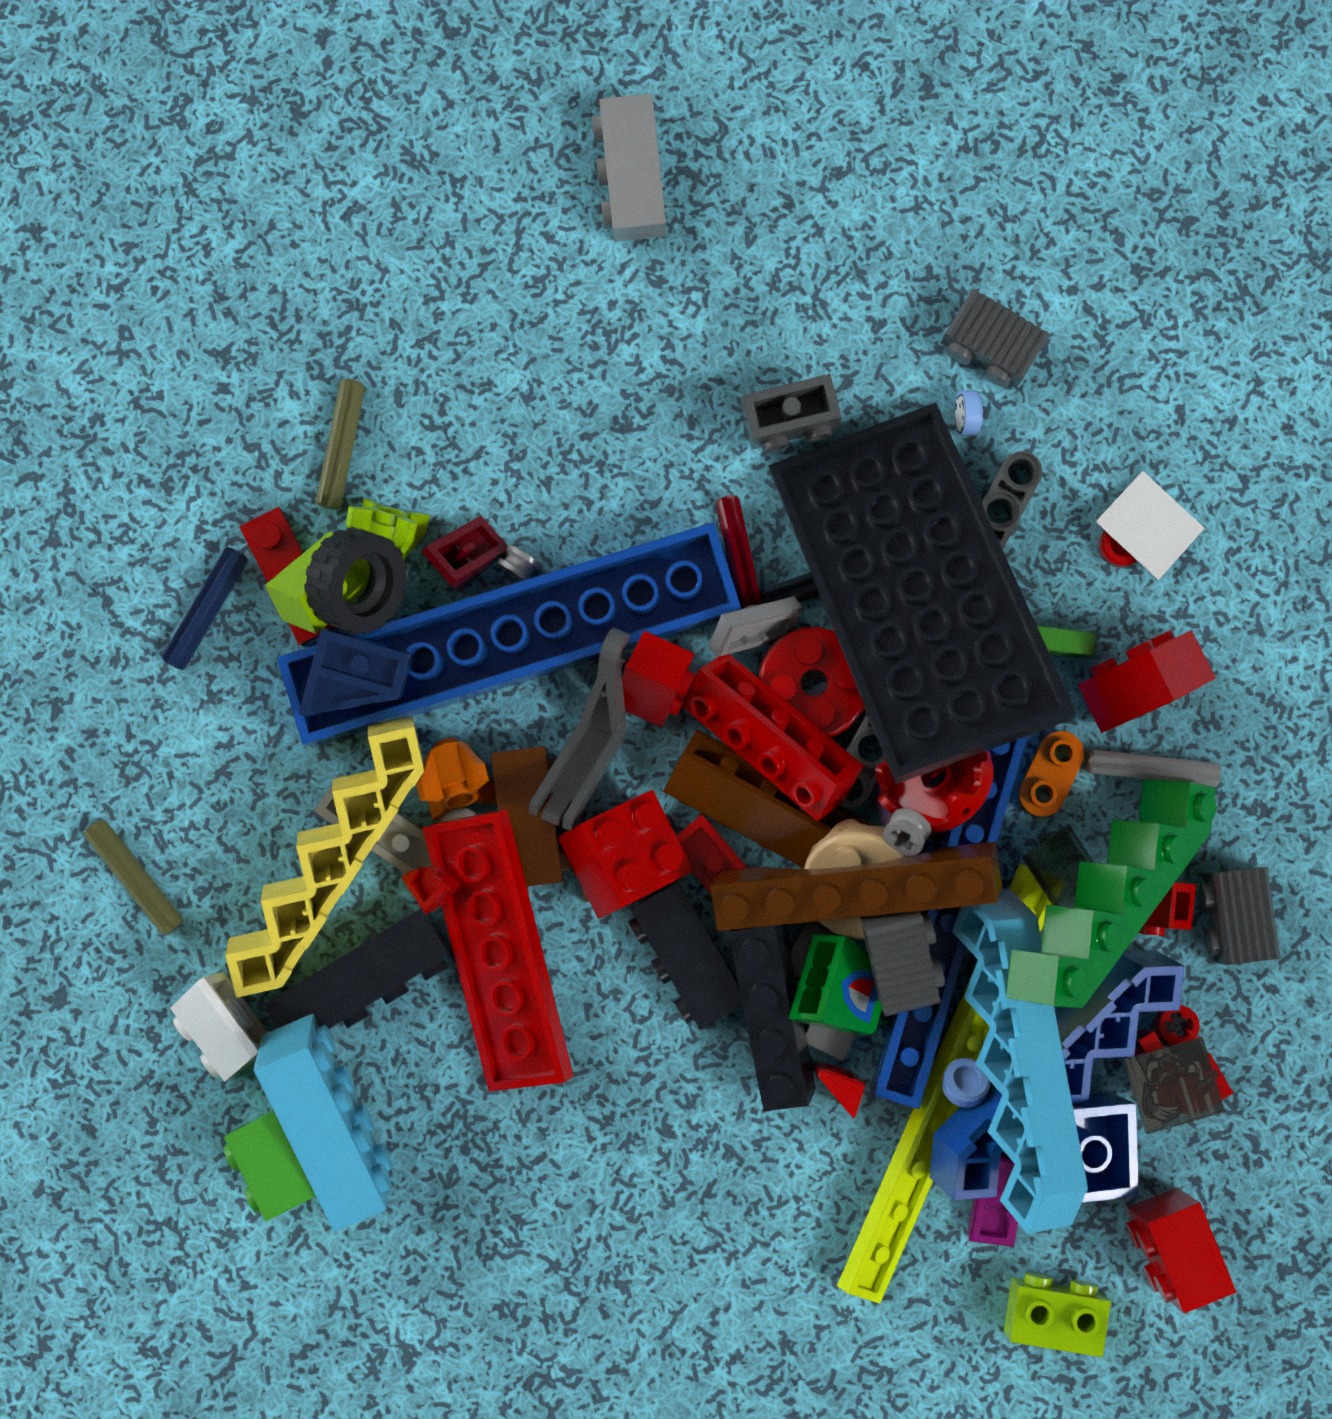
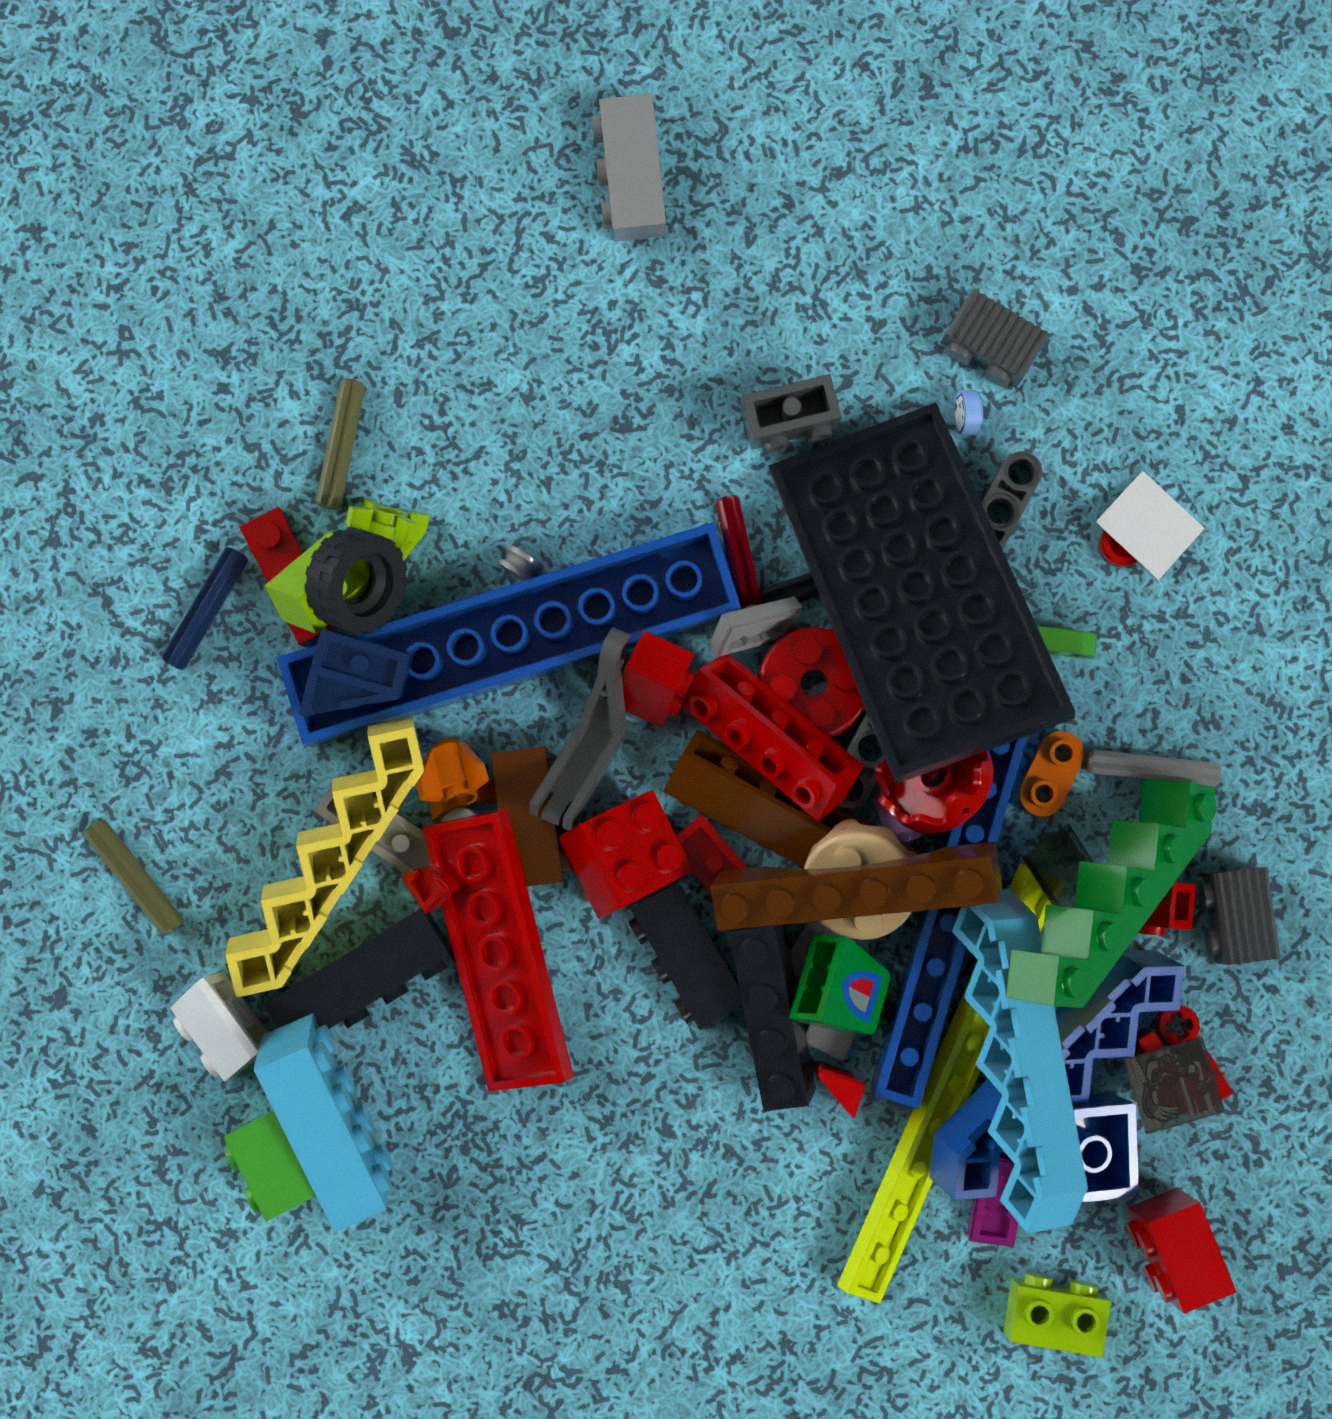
(466, 552): dark red slope -> none
(902, 960): dark grey brick -> none
(907, 832): light grey bush -> none
(965, 1083): light blue tile -> none
(1151, 678): red brick -> none

